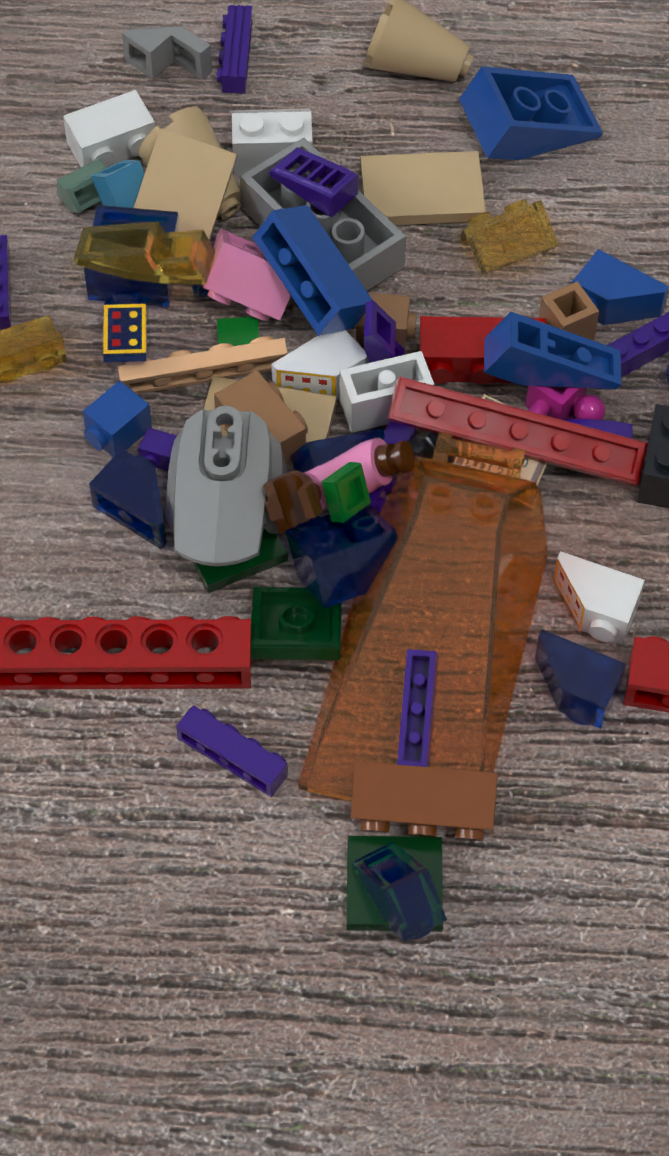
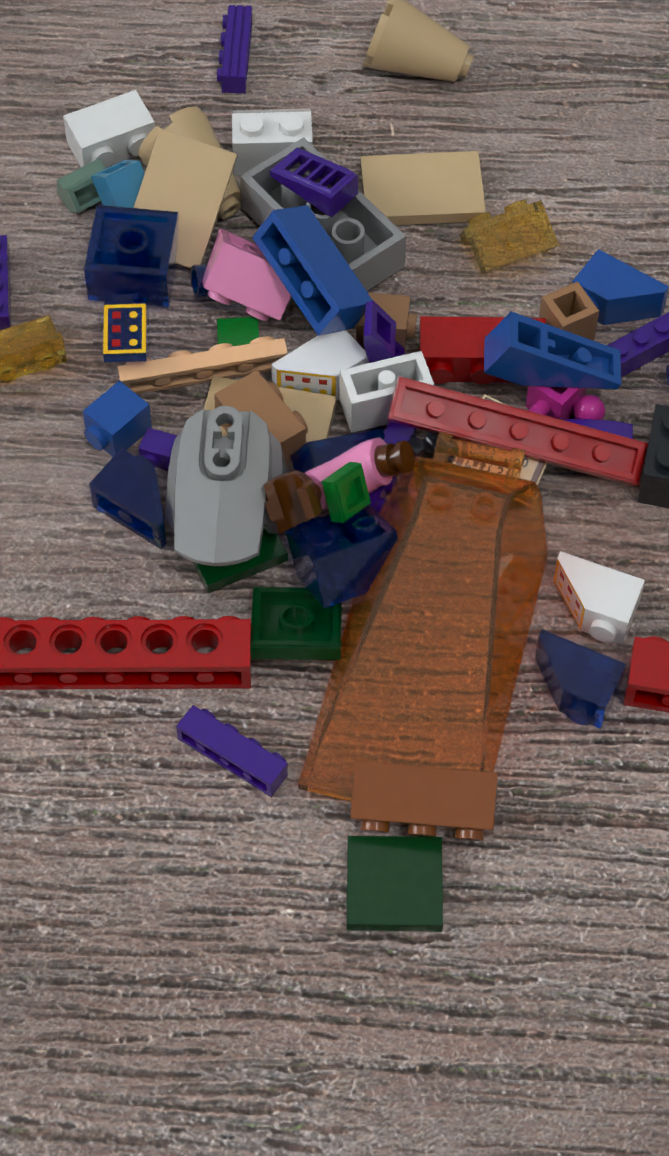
(146, 253): clear yellow slope -> none
(157, 48): light grey slope -> none
(400, 891): clear blue slope -> none
(418, 708): dark purple piece -> none
(527, 112): blue slope -> none

